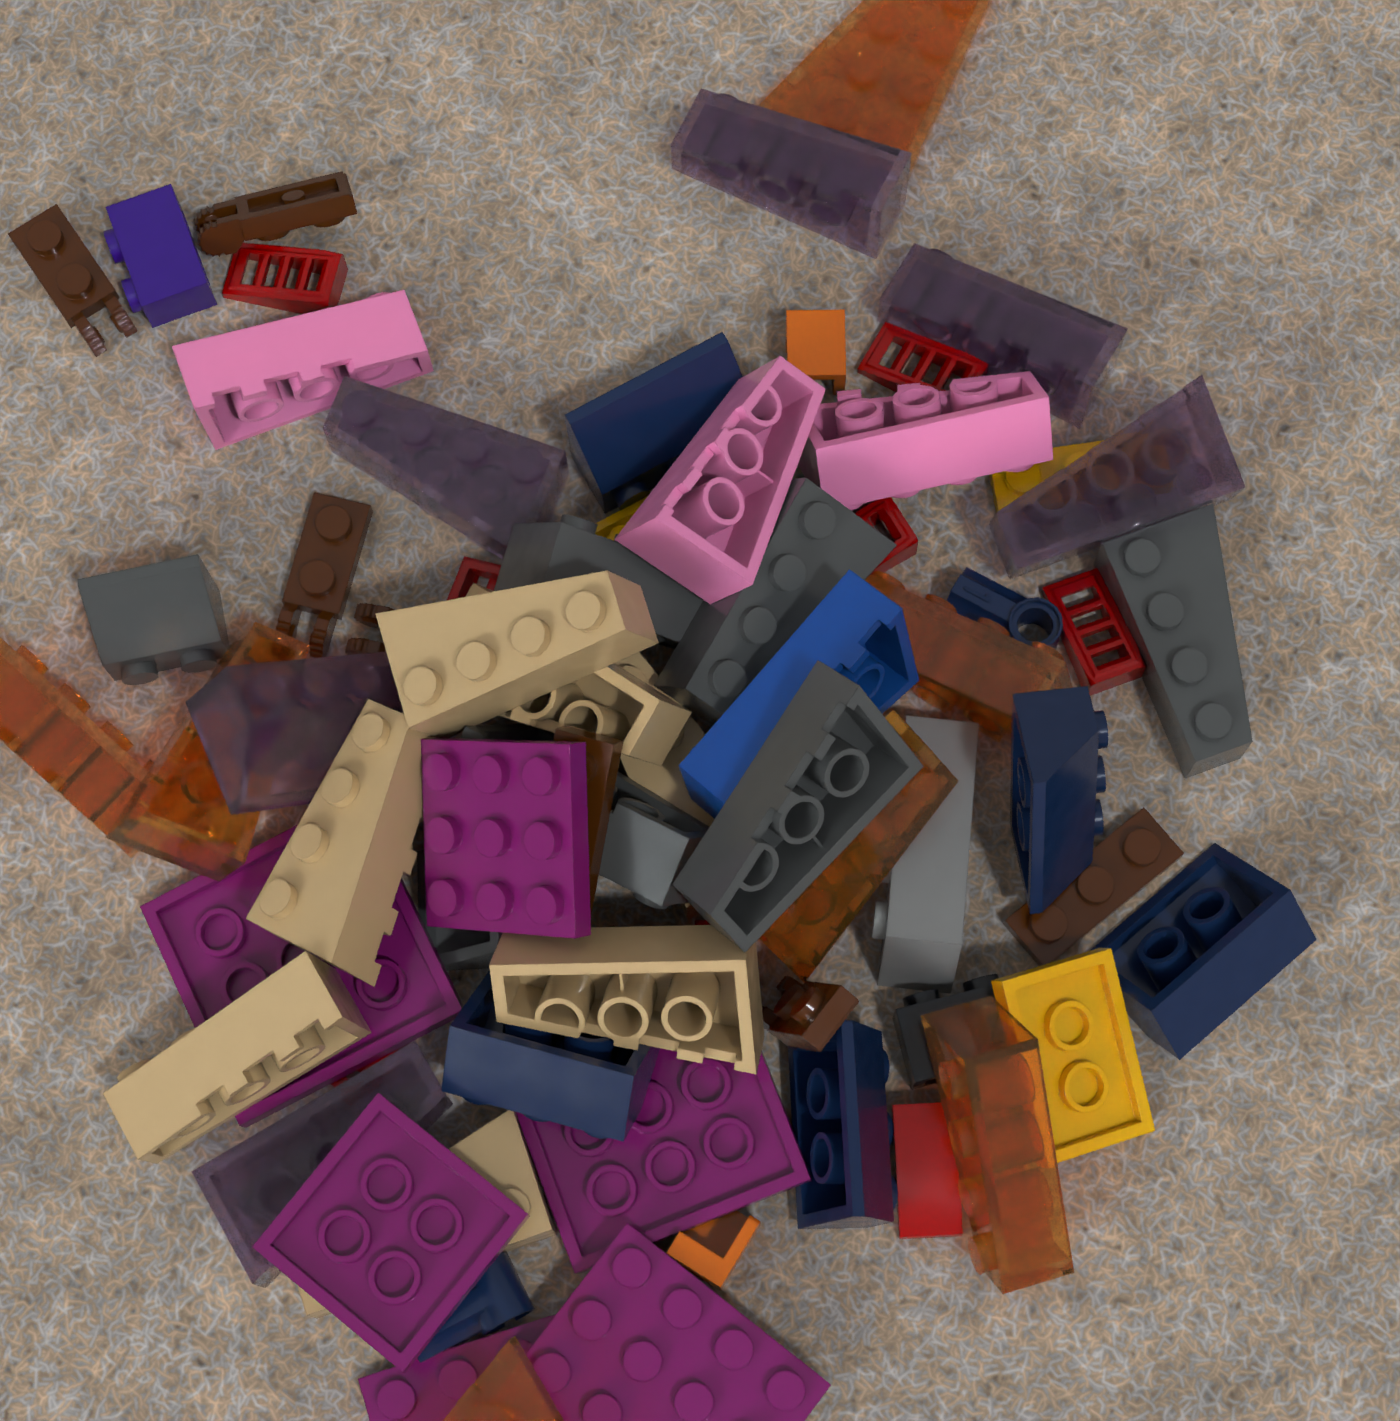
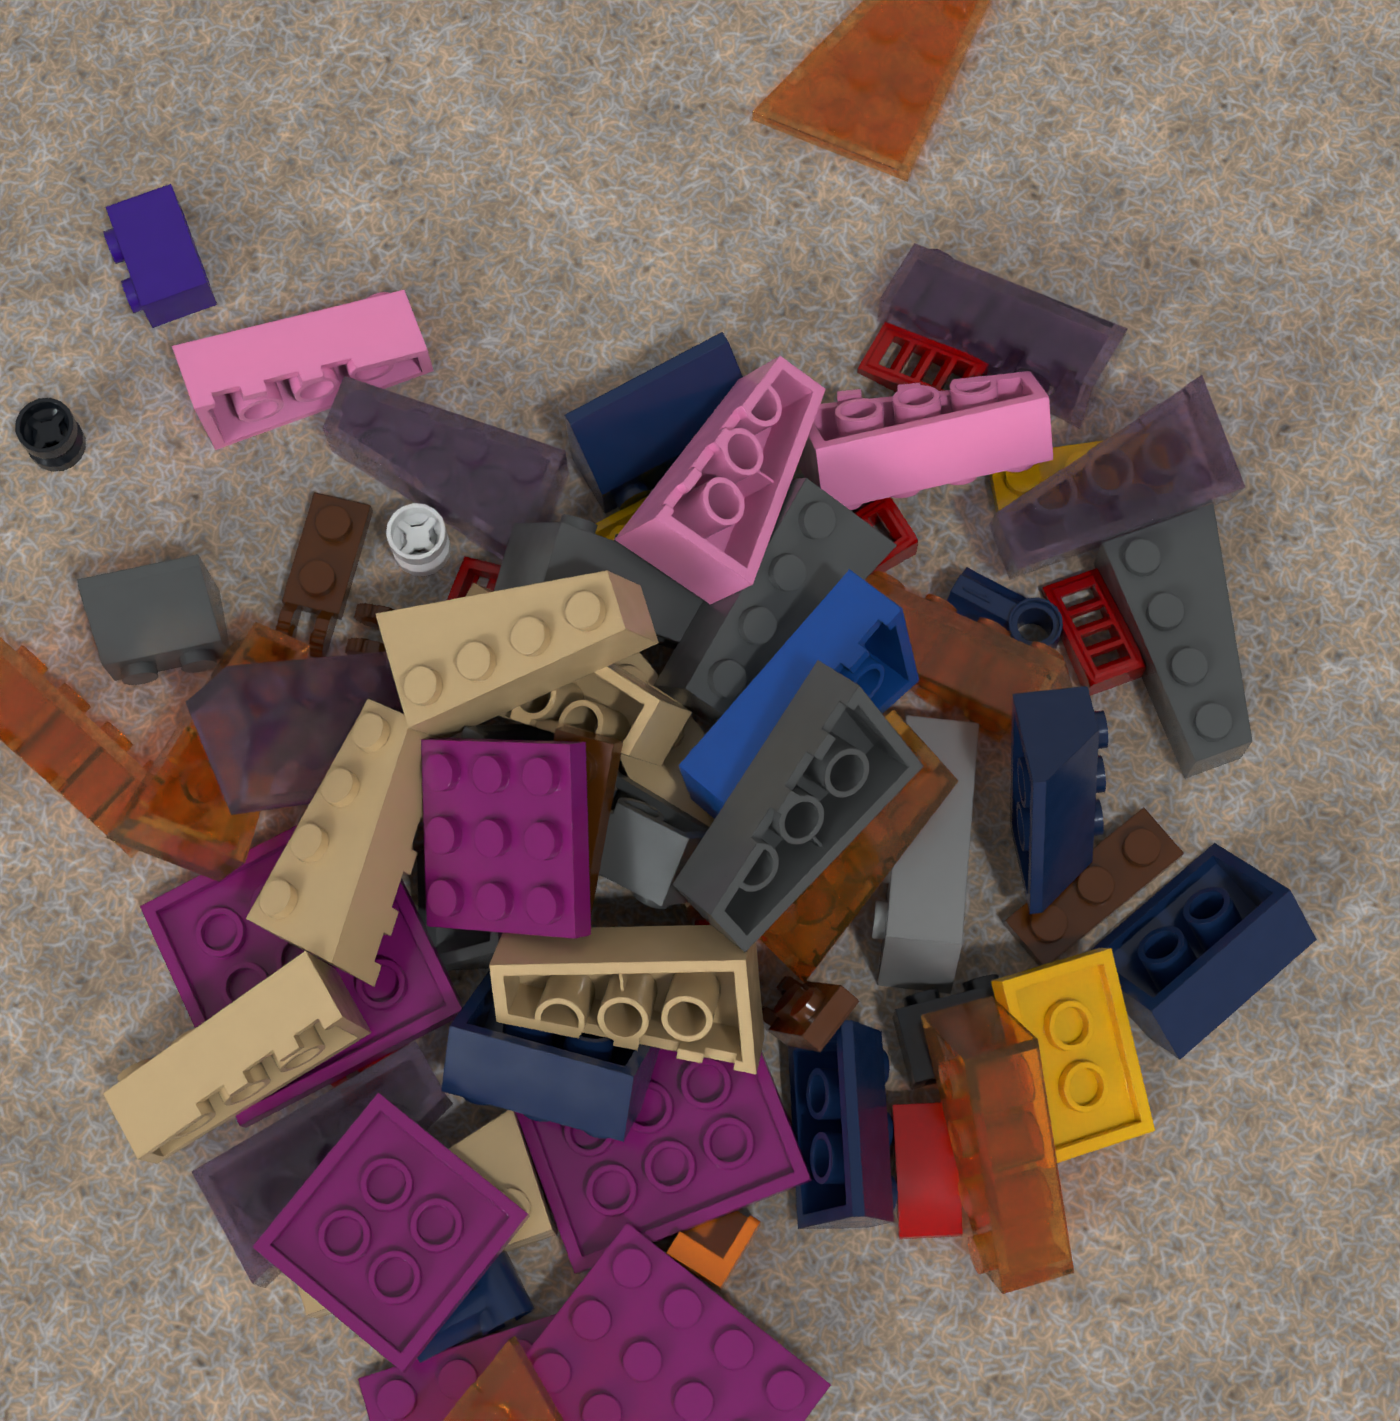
(41, 425): none -> black wheel
(70, 275): reddish brown hinge -> none
(274, 213): reddish brown hinge -> none
(299, 300): red slope -> none
(410, 531): none -> white wheel
(795, 169): clear purple wedge -> none
(818, 344): orange panel -> none

